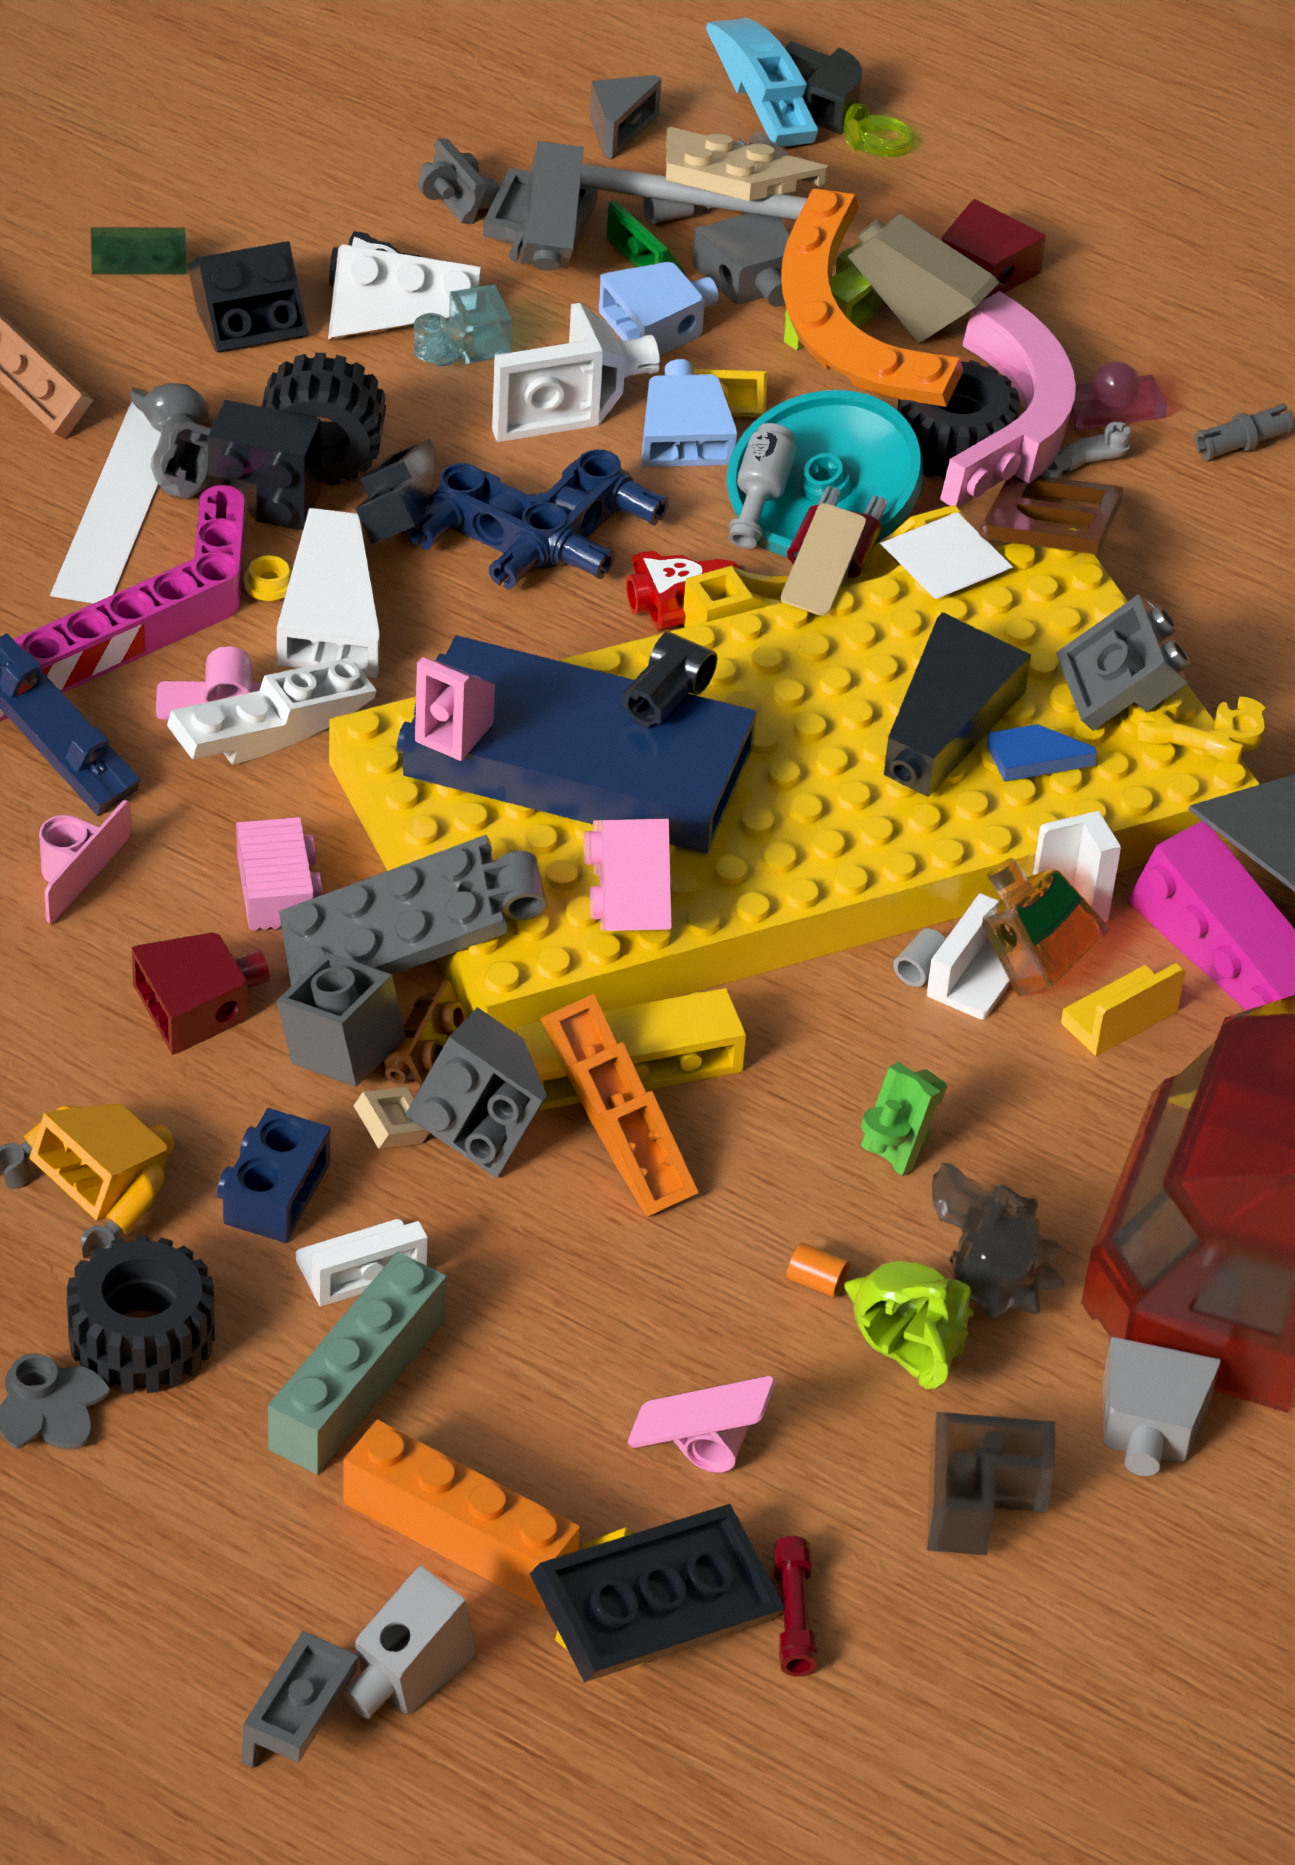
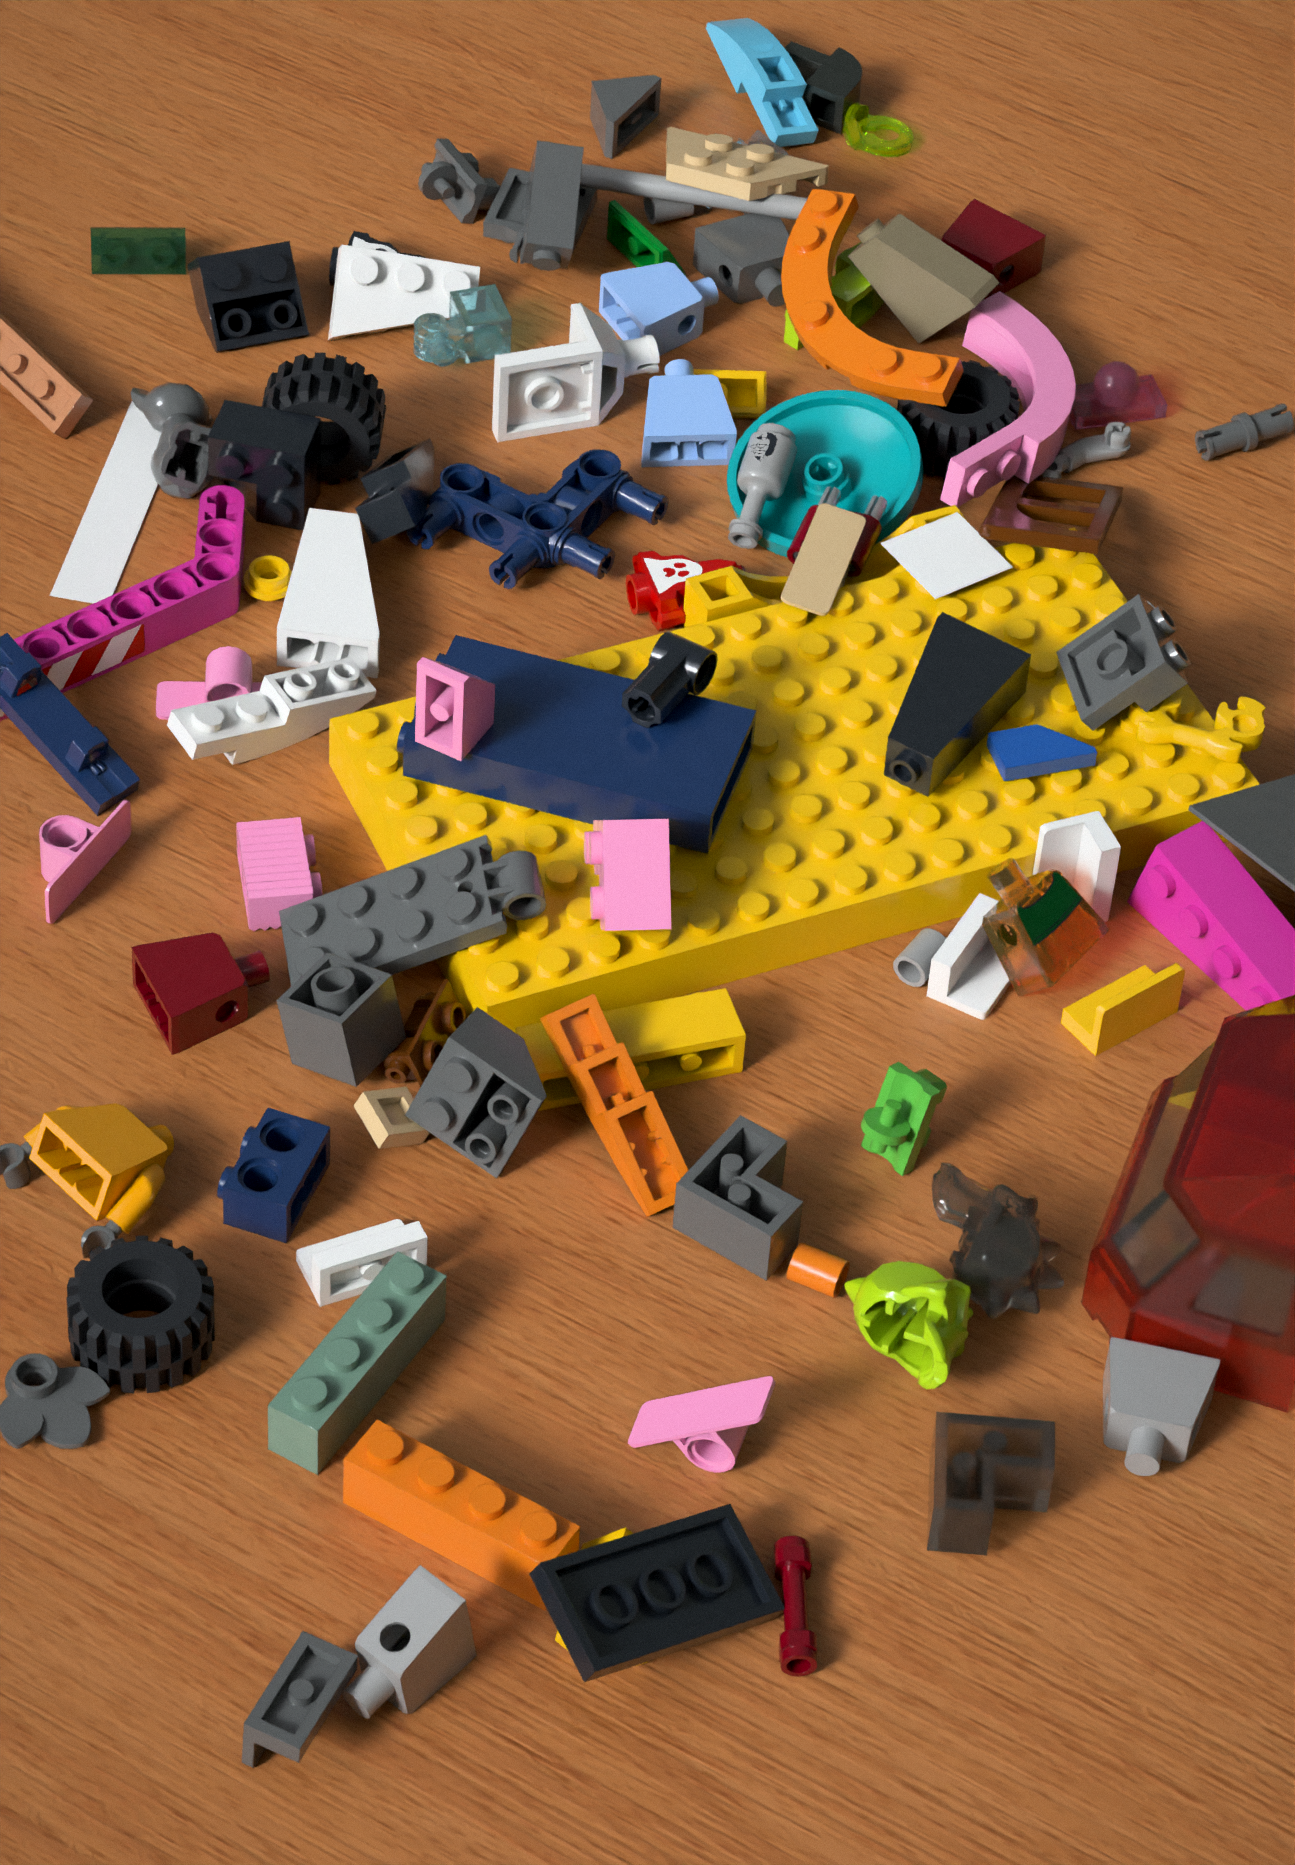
(736, 1200): none -> dark grey brick

